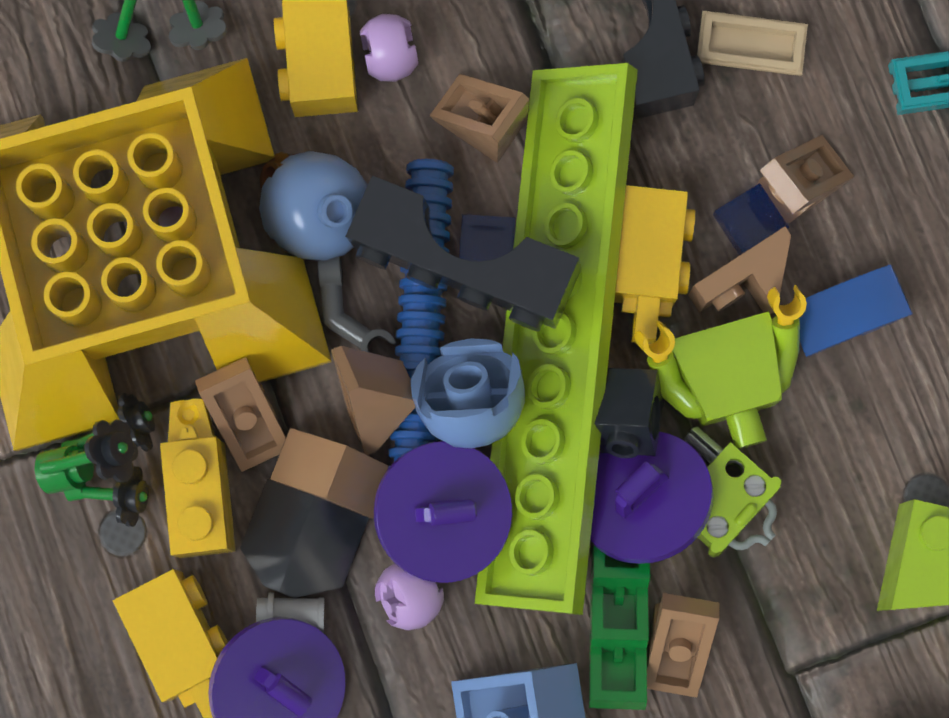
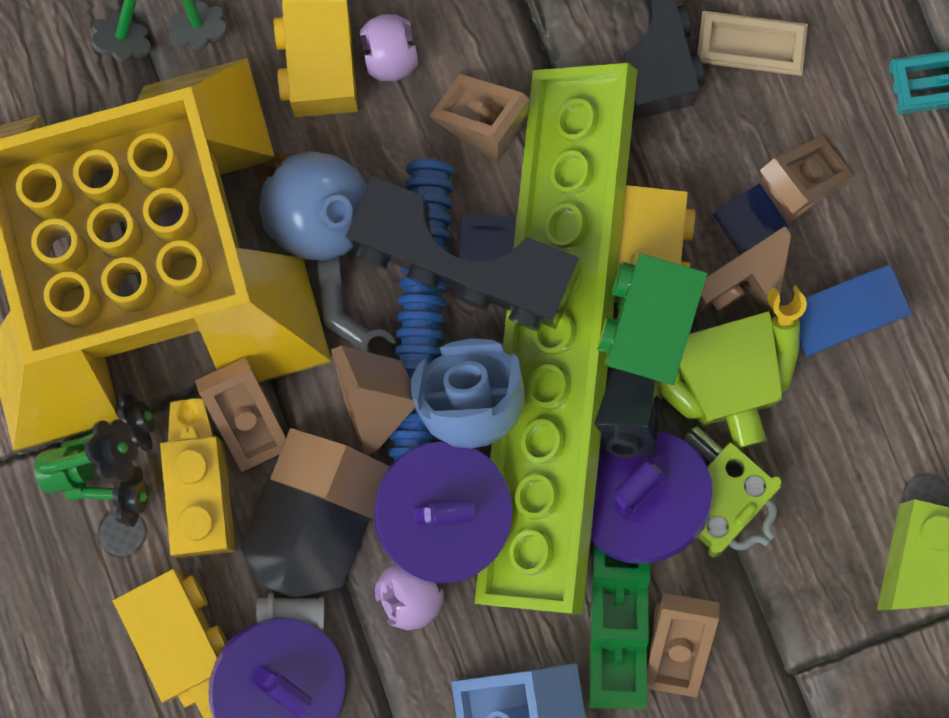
(653, 317): none -> green brick

